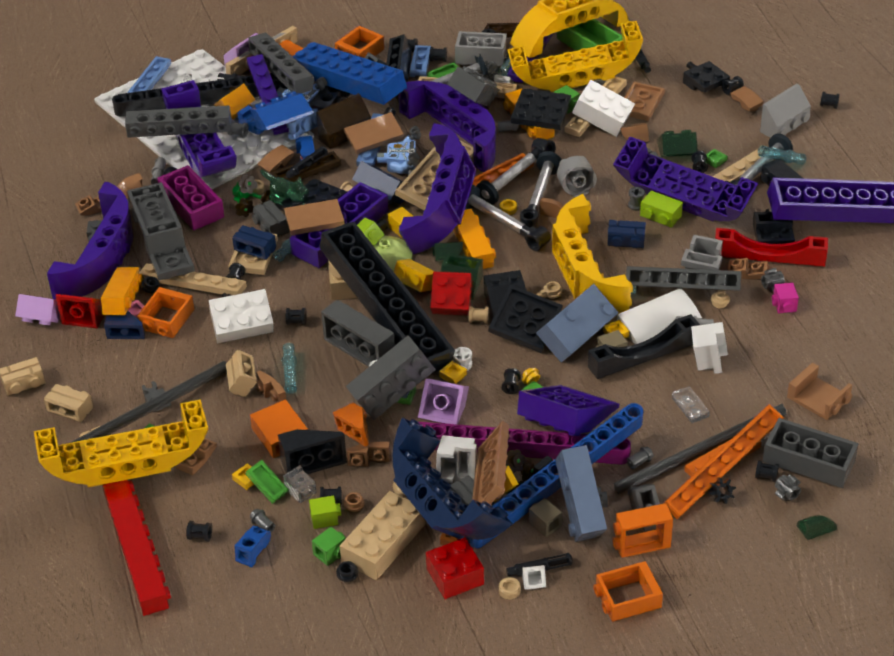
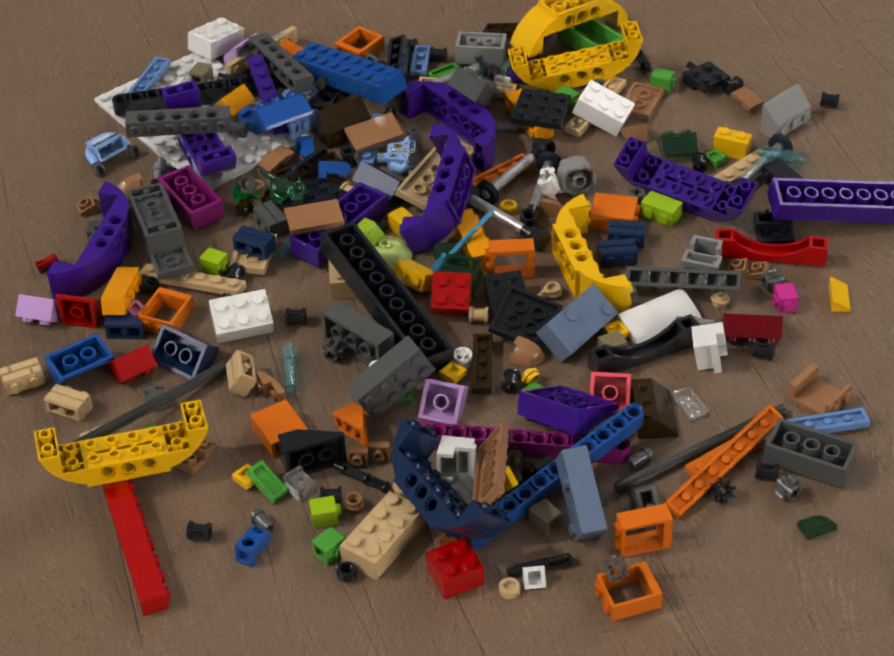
(46, 263): none -> red pin
(77, 358): none -> blue slope
(106, 146): none -> light blue torso
(132, 364): none -> red slope
(183, 351): none -> dark blue slope
(202, 72): none -> dark tan brick
(214, 262): none -> lime brick
(215, 38): none -> white brick
(333, 169): none -> blue leg
(334, 349): none -> dark grey gear
(348, 155): none -> black bush
(365, 478): none -> black piece
(437, 265): none -> dark azure piece
(482, 364): none -> dark brown plate
(511, 247): none -> orange window
(526, 353): none -> medium nougat brick
(549, 184): none -> white animal
(610, 569): none -> dark grey gear
(611, 387): none -> coral slope
(612, 207): none -> orange brick
(617, 252): none -> dark blue brick
(658, 409): none -> dark brown slope
(663, 79): none -> bright green brick
(732, 142): none -> yellow brick
(752, 327): none -> dark red slope
(764, 349): none -> black bush
(835, 421): none -> medium blue plate
(838, 295): none -> yellow slope

